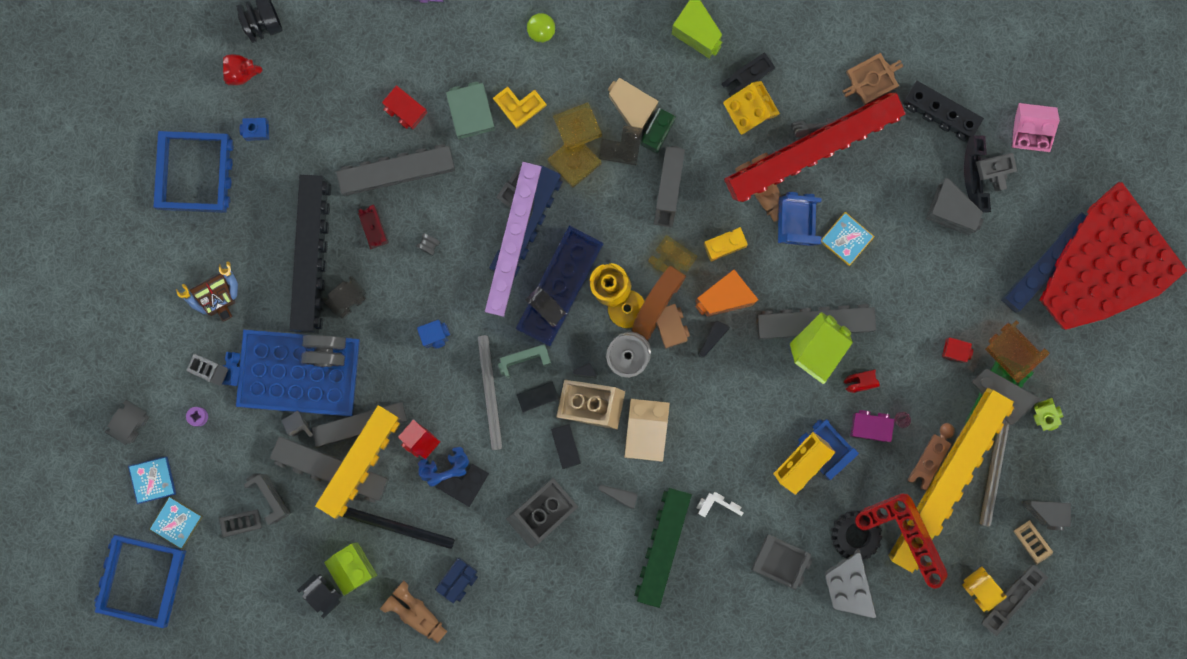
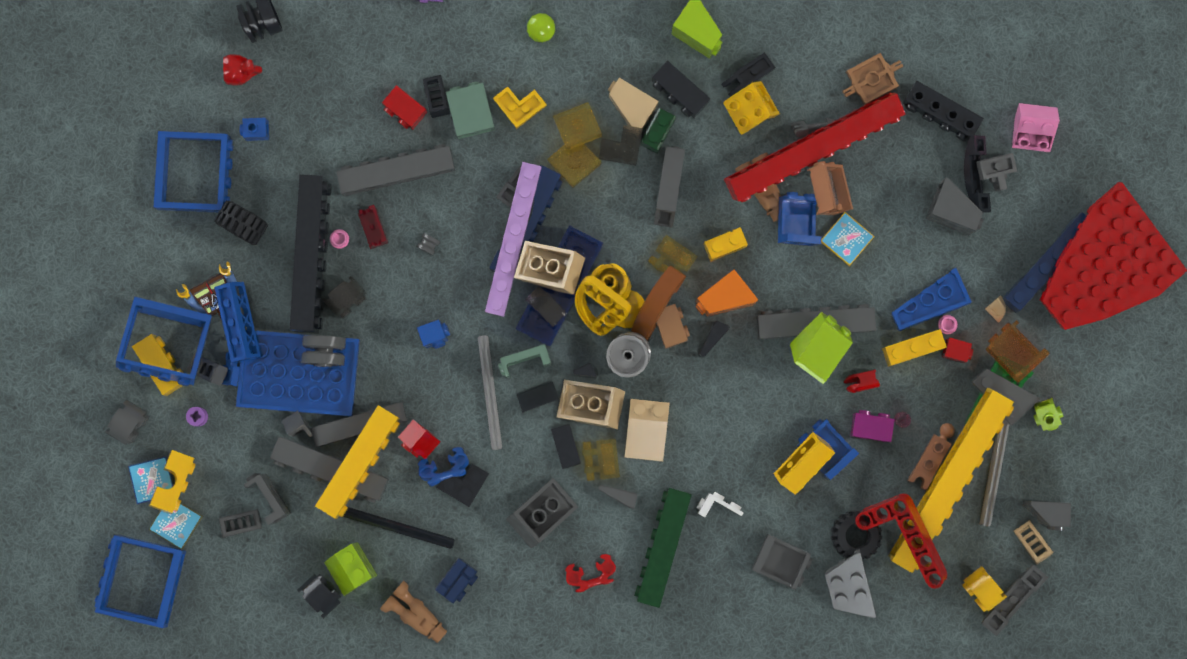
(151, 352): none -> yellow brick
(167, 312): none -> blue window
(180, 466): none -> yellow arch
(235, 322): none -> blue fence
(241, 222): none -> black tyre
(339, 239): none -> bright pink plate
(438, 108): none -> black slope
(549, 267): none -> tan slope
(574, 577): none -> red helmet
(607, 459): none -> clear yellow plate
(619, 310): none -> yellow beam
(680, 90): none -> black brick
(830, 188): none -> nougat window
(914, 347): none -> yellow brick
(938, 299): none -> blue wing
(947, 324): none -> bright pink plate
(997, 309): none -> tan tile

